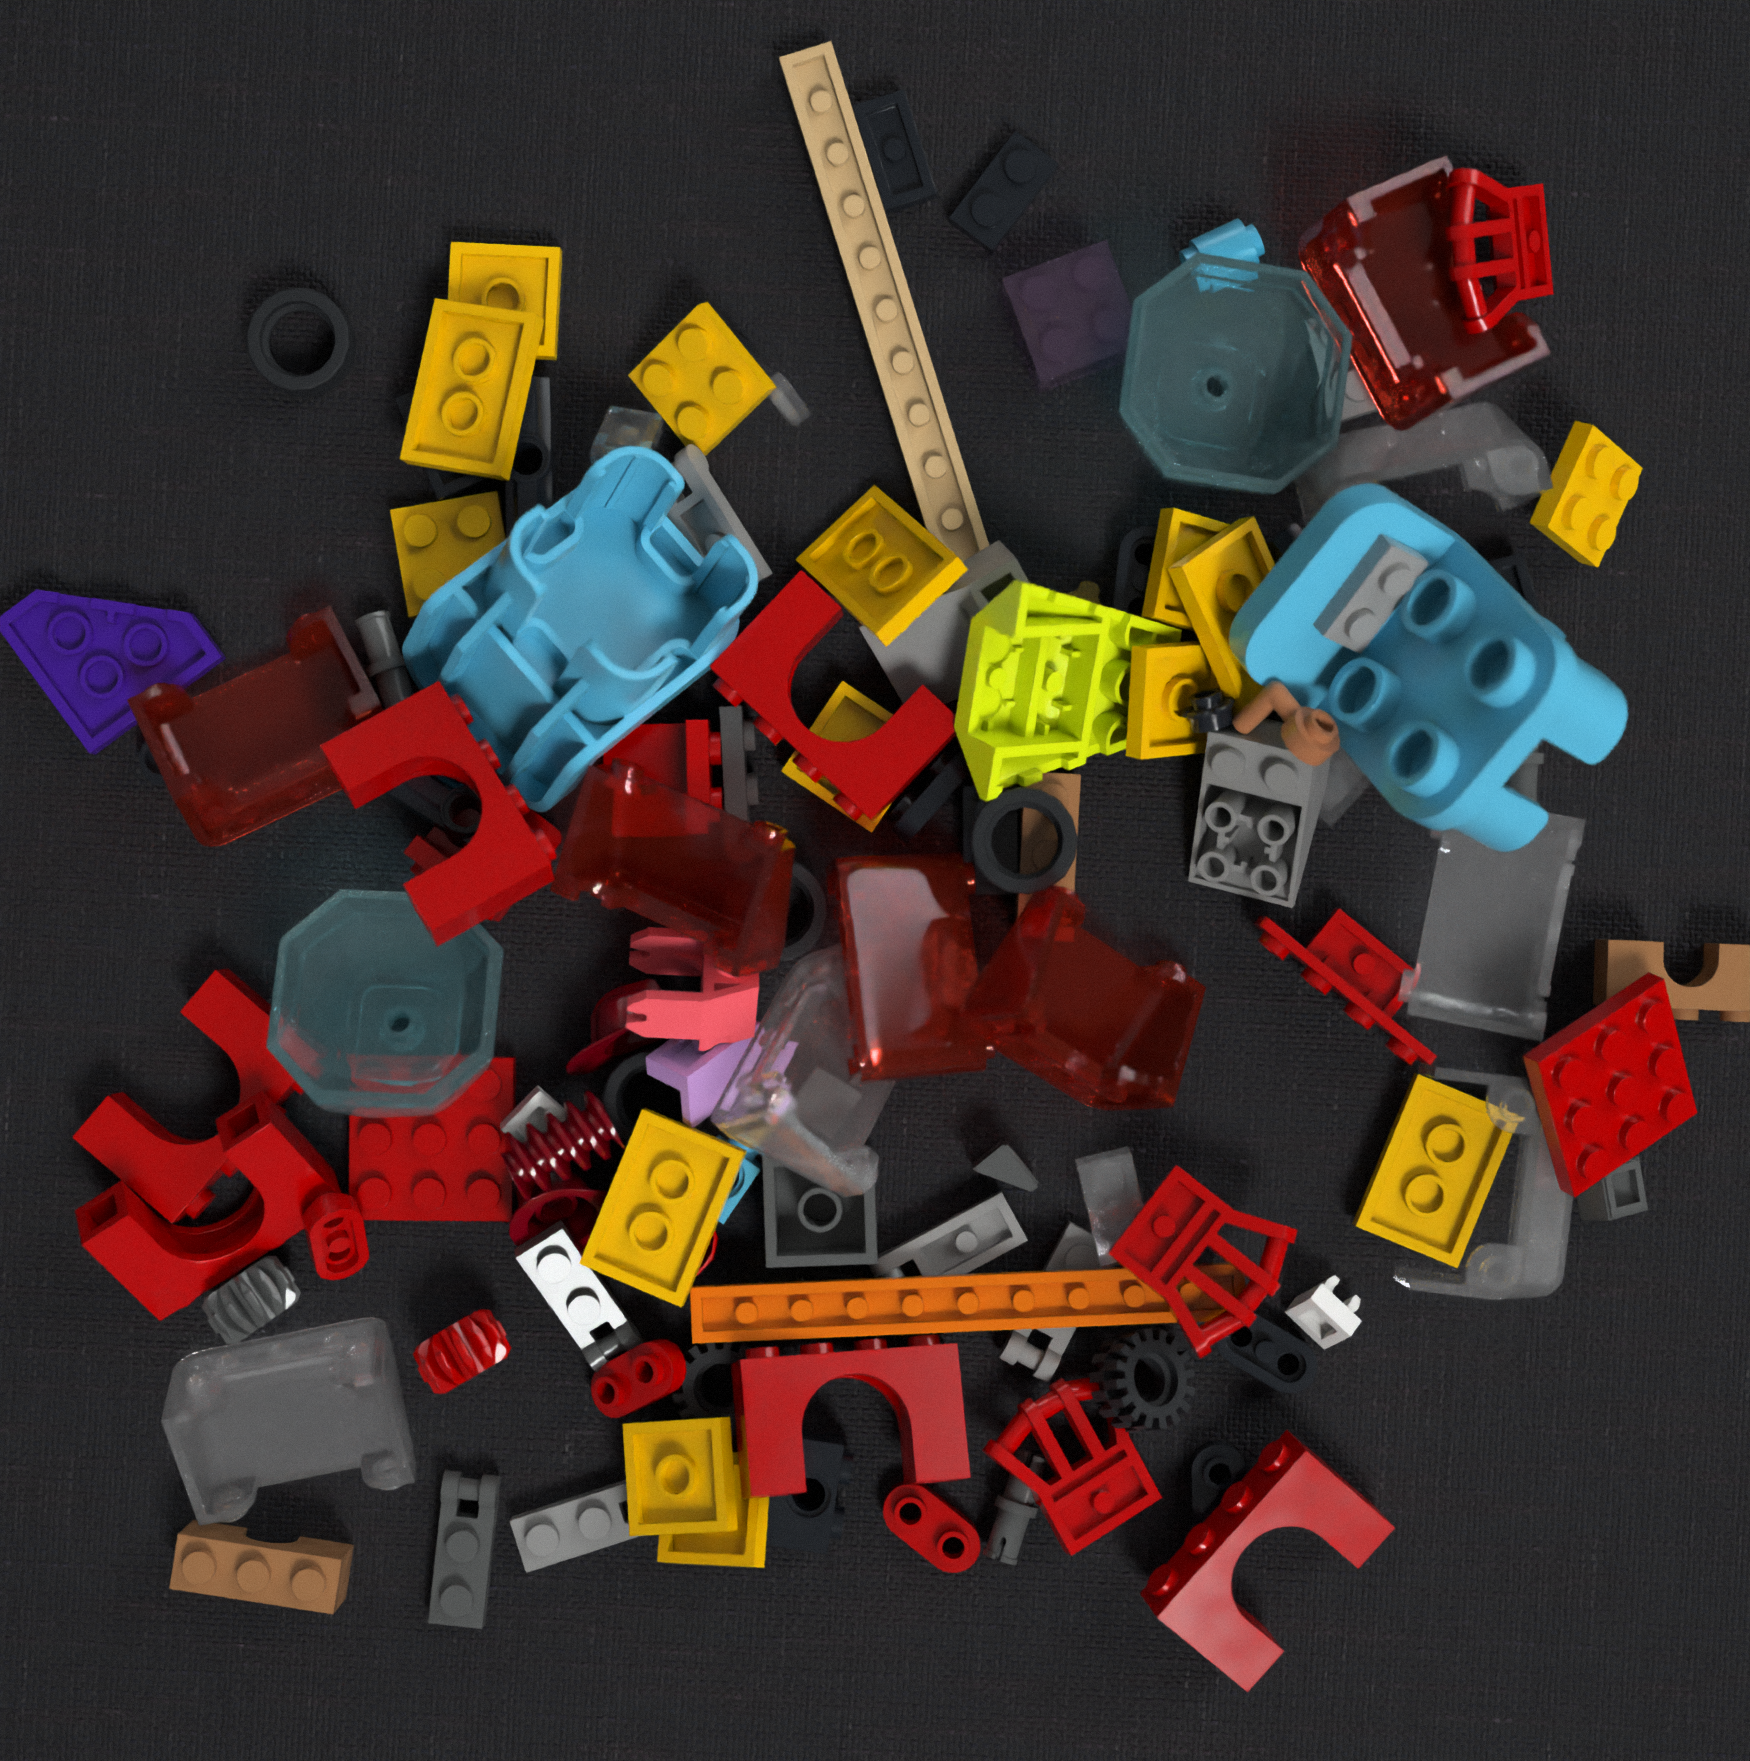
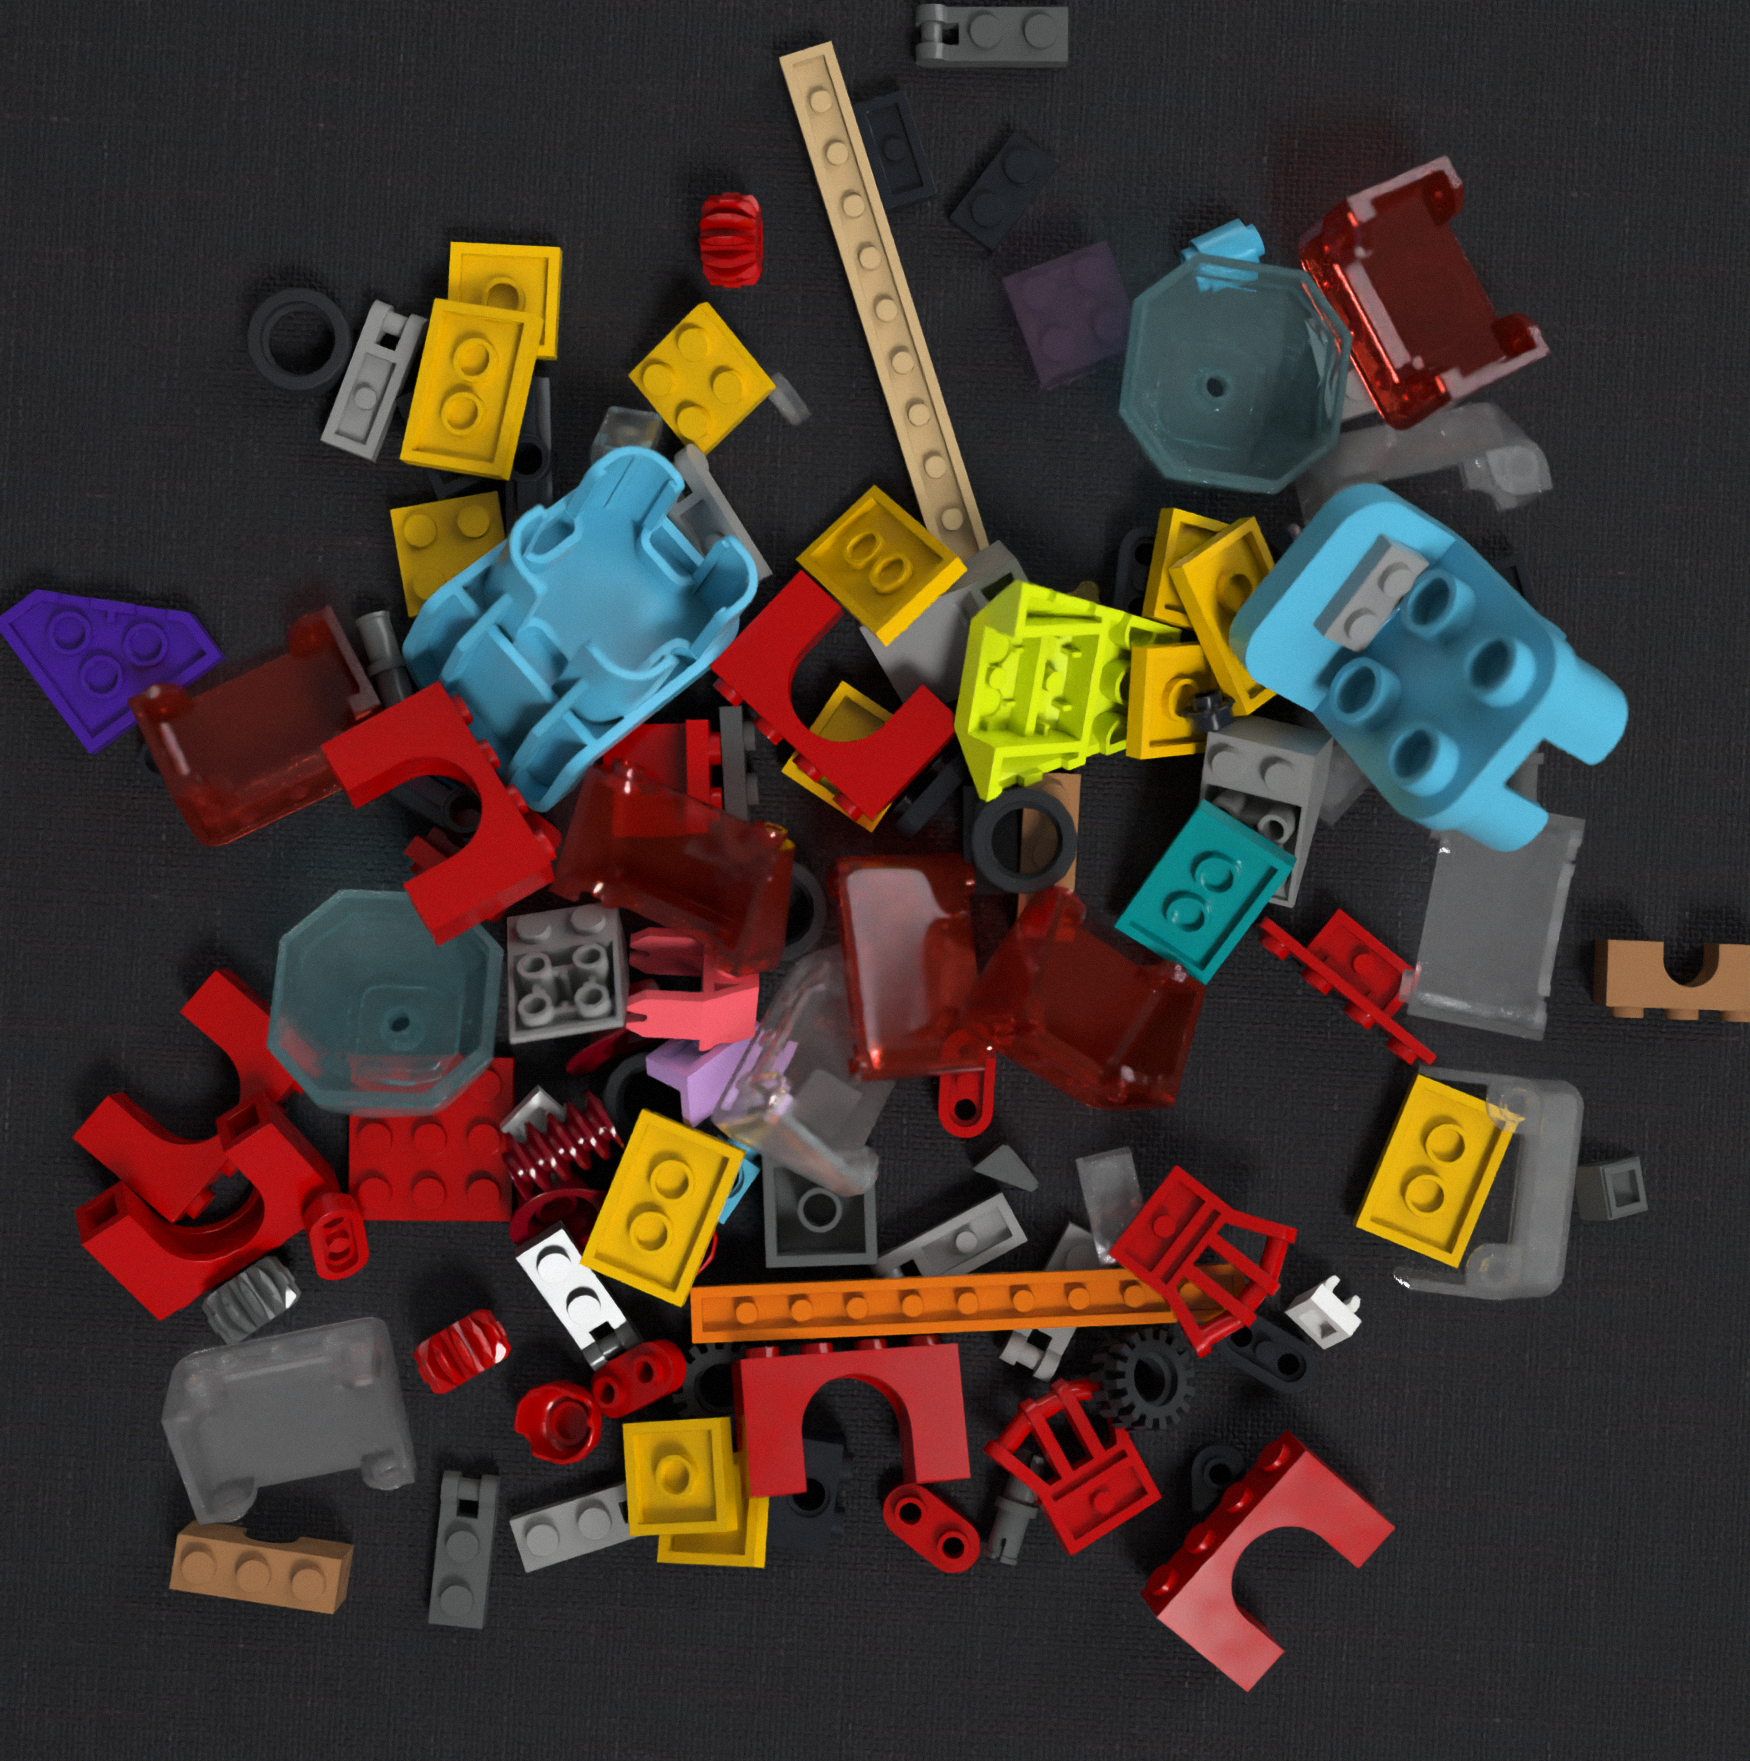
(374, 382): none -> light grey plate
(559, 1421): none -> red hair
(566, 972): none -> light grey slope
(731, 240): none -> red gear
(972, 1086): none -> red plate
(993, 36): none -> dark grey plate
(1205, 891): none -> teal plate
(1306, 731): nougat plate -> none
(1516, 244): red plate -> none
(1587, 495): yellow plate -> none
(1610, 1084): red plate -> none

